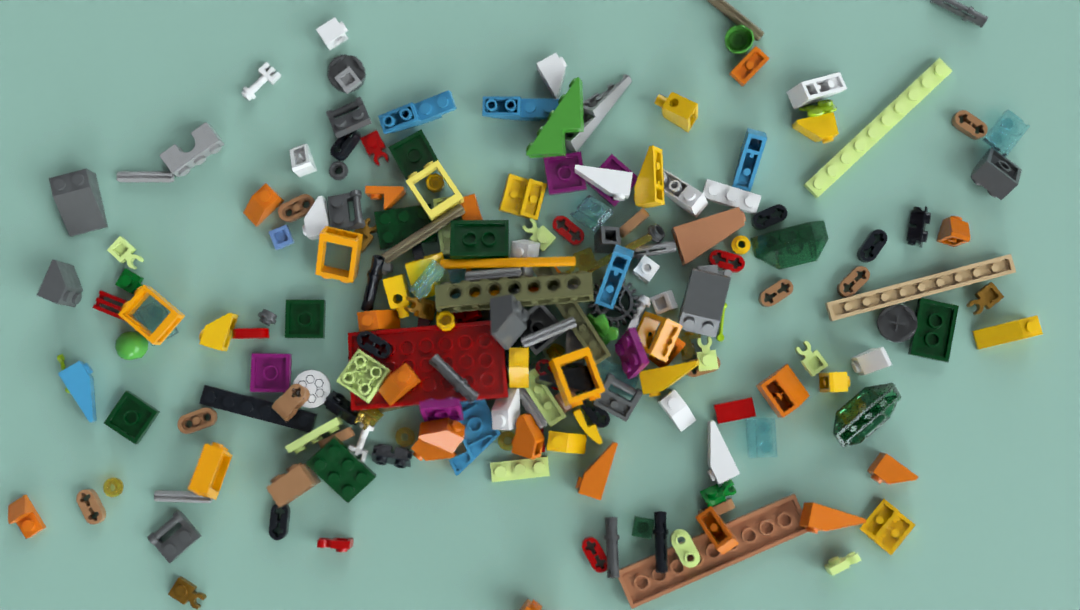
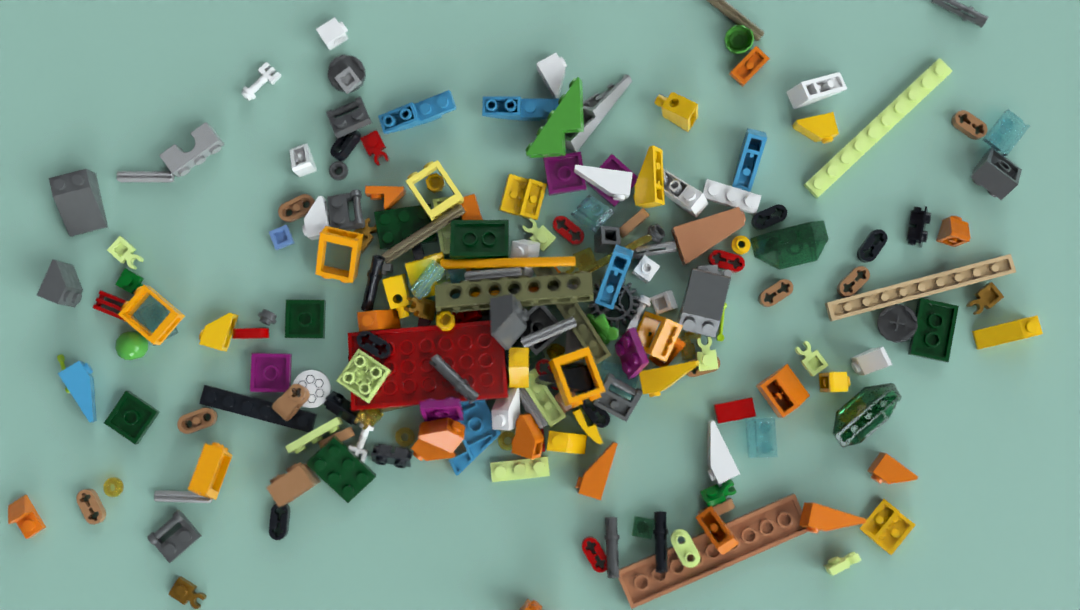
(262, 204): orange slope -> none
(339, 544): red plate -> none
(399, 384): orange slope -> none
(412, 153): dark green plate -> none
(677, 410): white slope -> none
(822, 107): lime plate -> none

